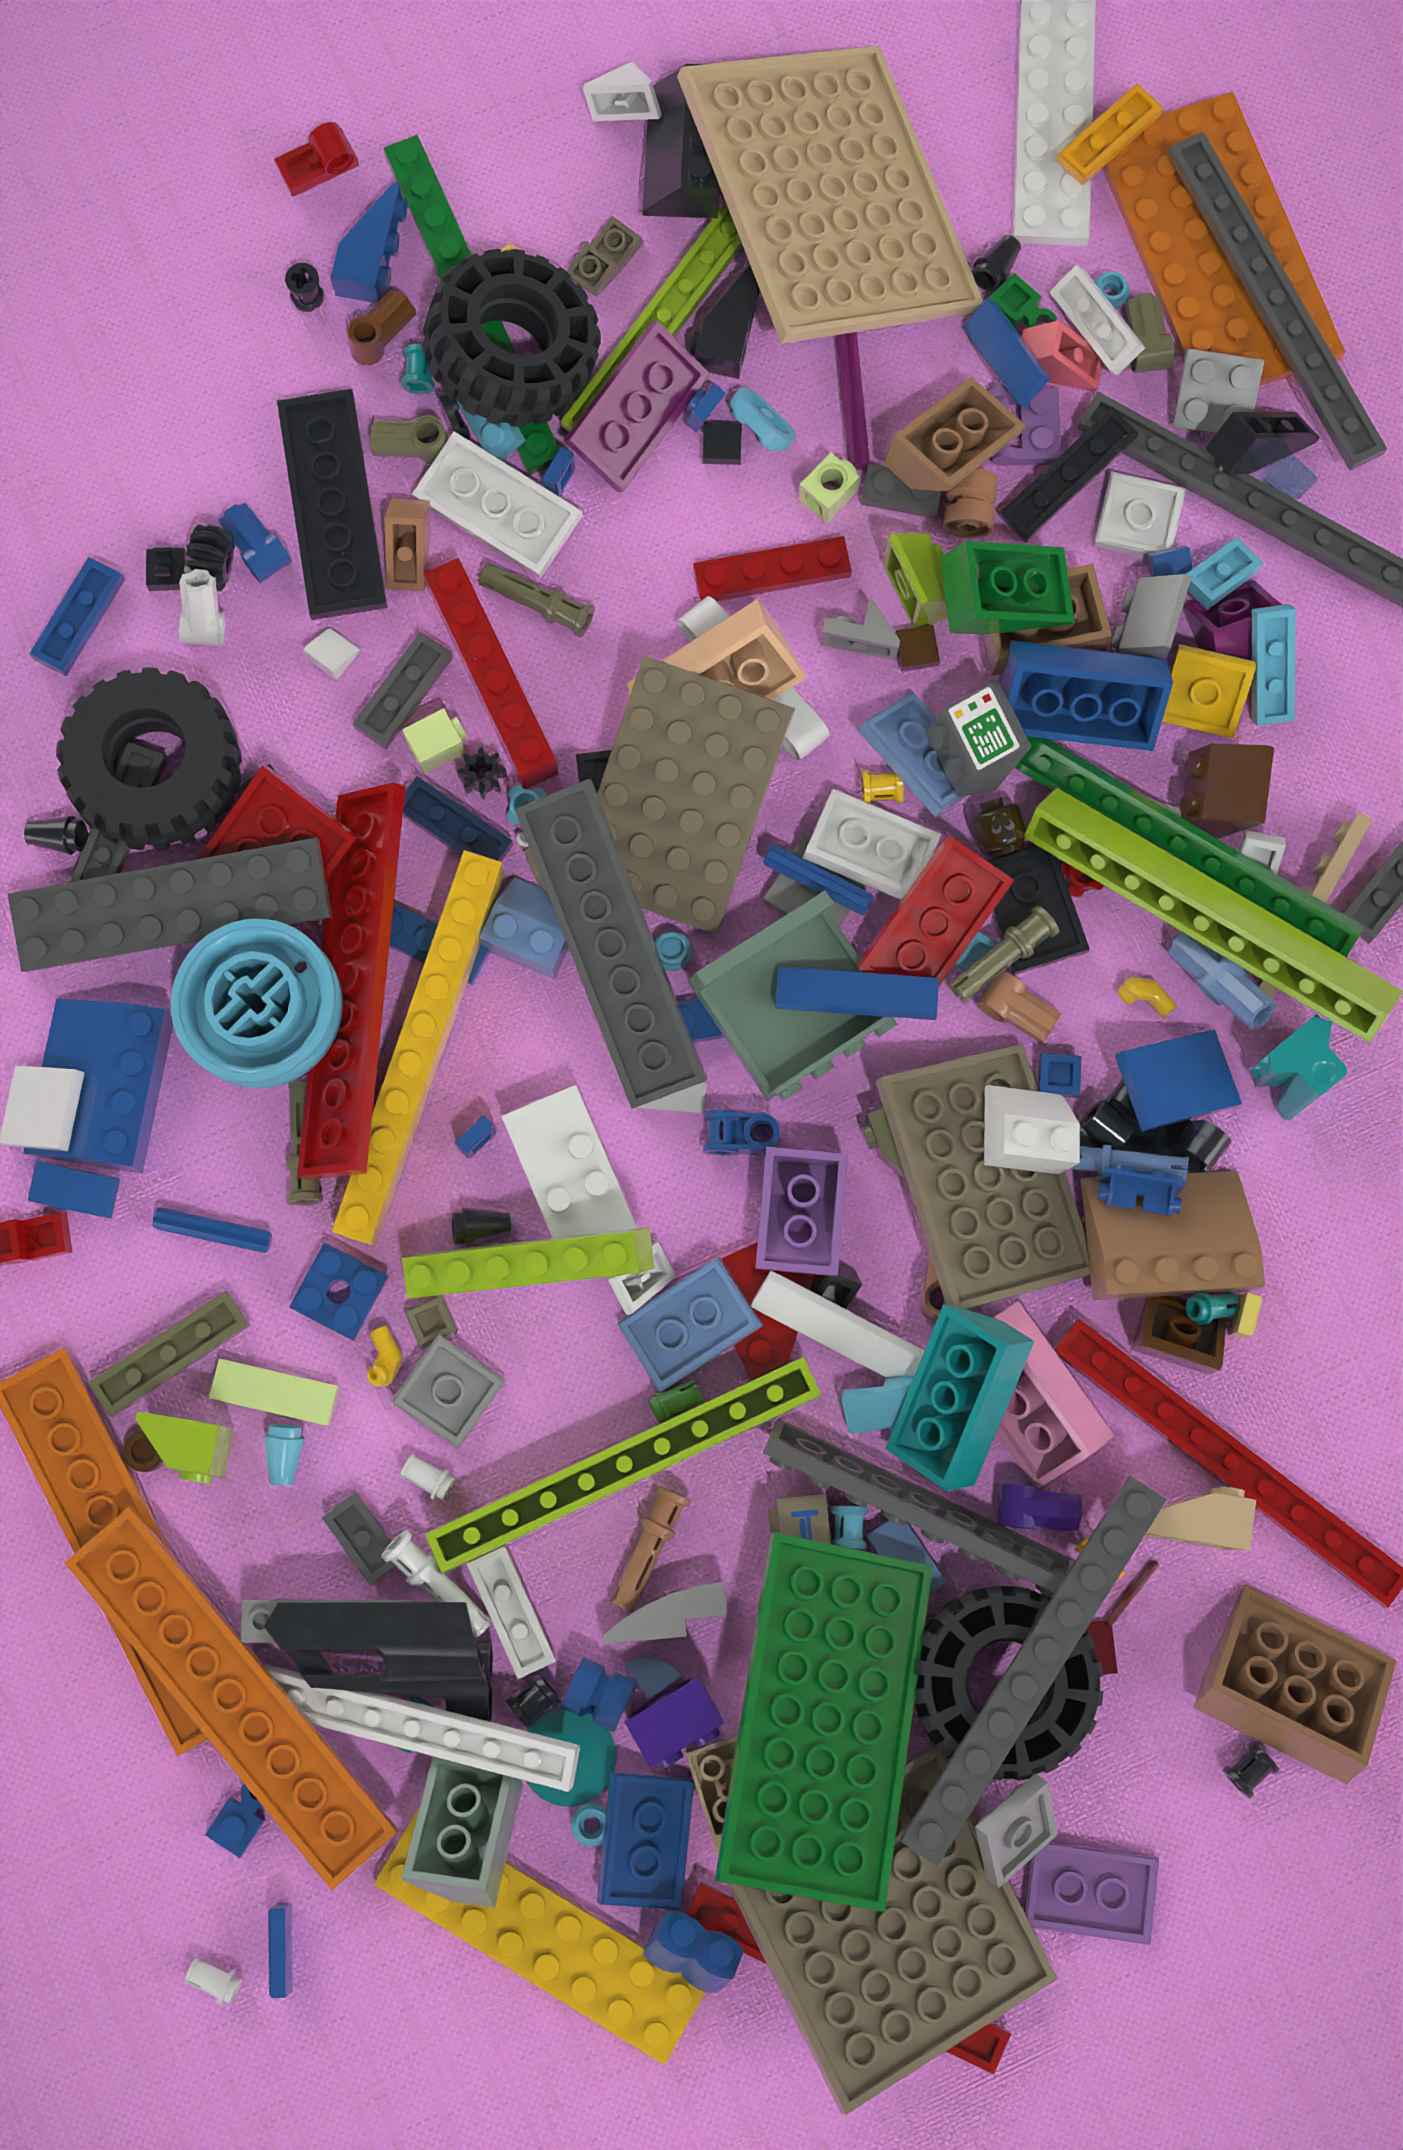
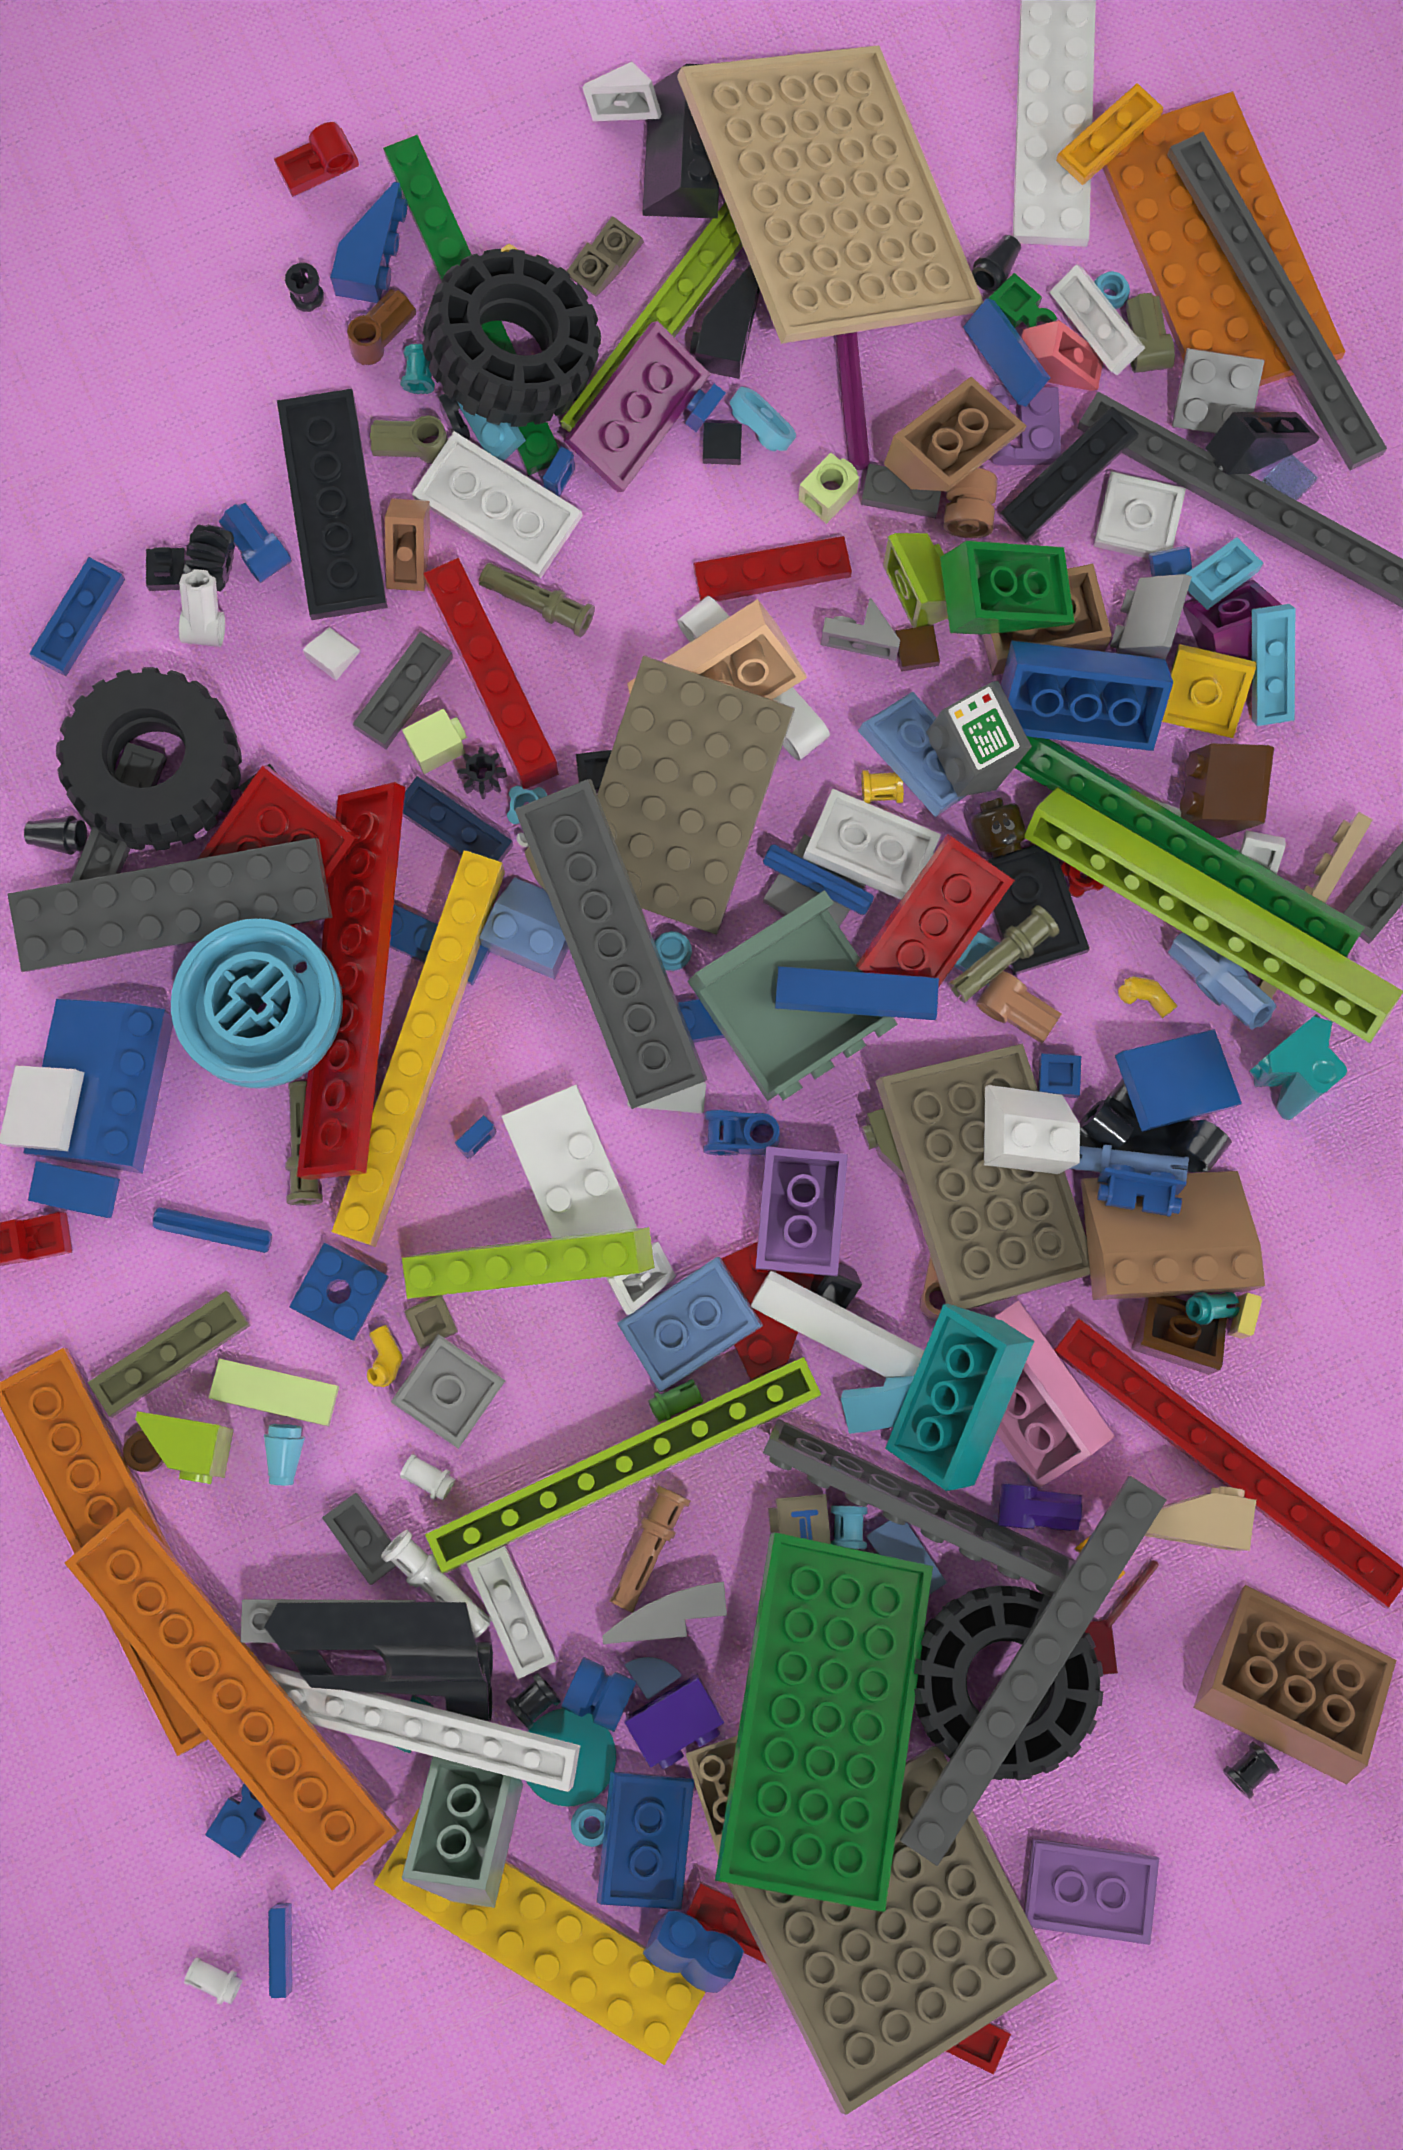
(479, 1226): black cone -> none
(1016, 1830): light grey plate -> none

